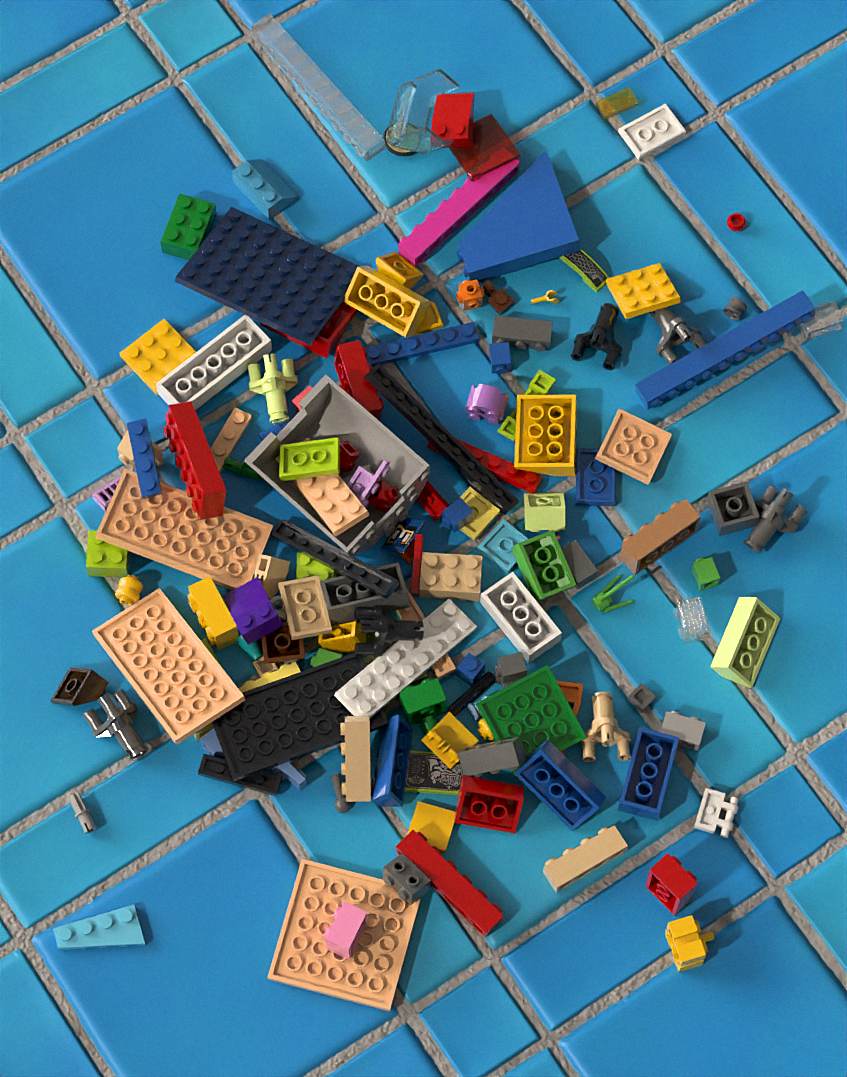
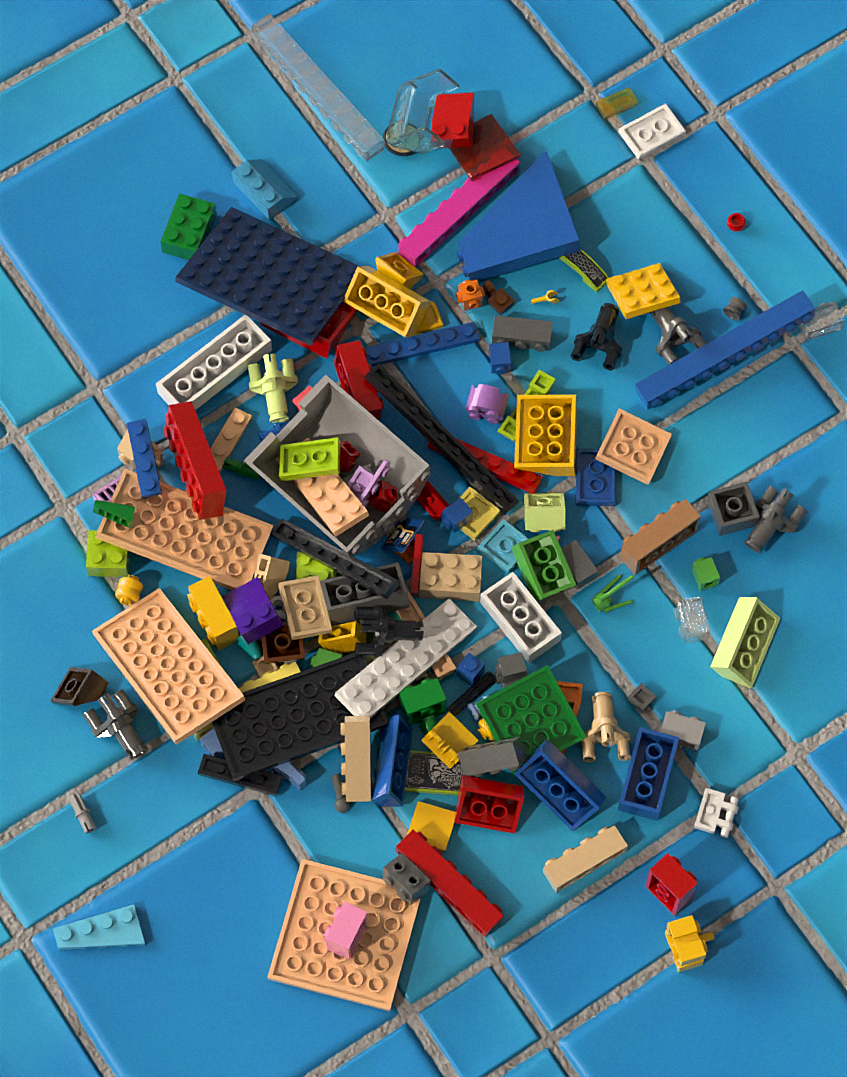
(116, 512): none -> green slope
(157, 353): yellow plate -> none

